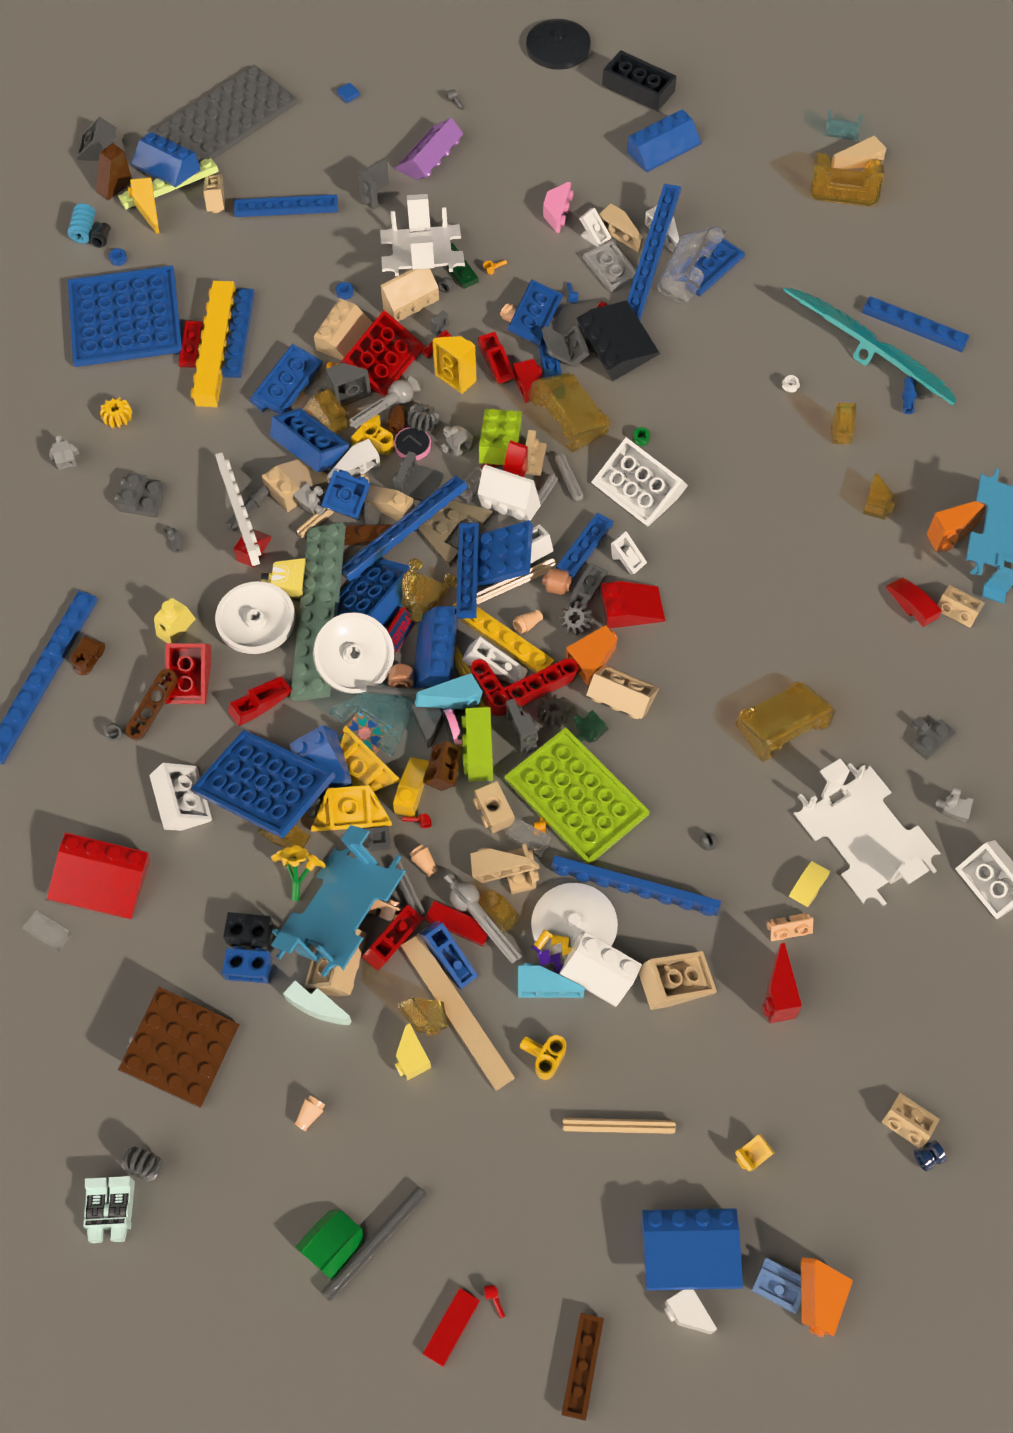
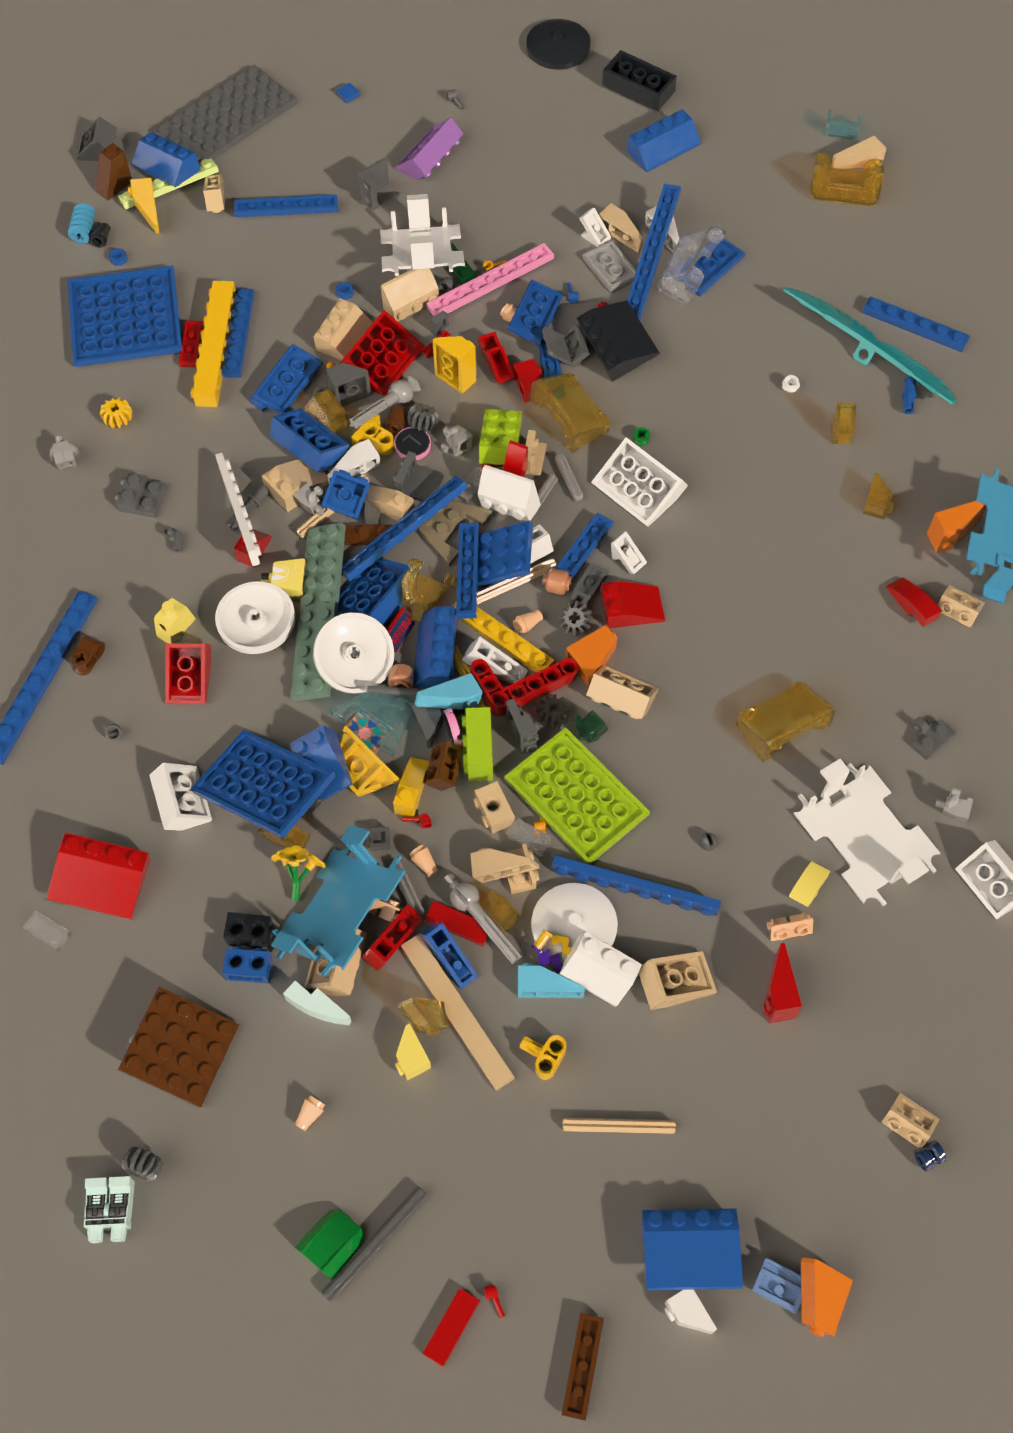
(155, 706): reddish brown beam -> none
(259, 700): red slope -> none
(349, 807): yellow wing -> none
(491, 280): none -> bright pink plate
(556, 205): bright pink slope -> none
(754, 1153): yellow bracket -> none

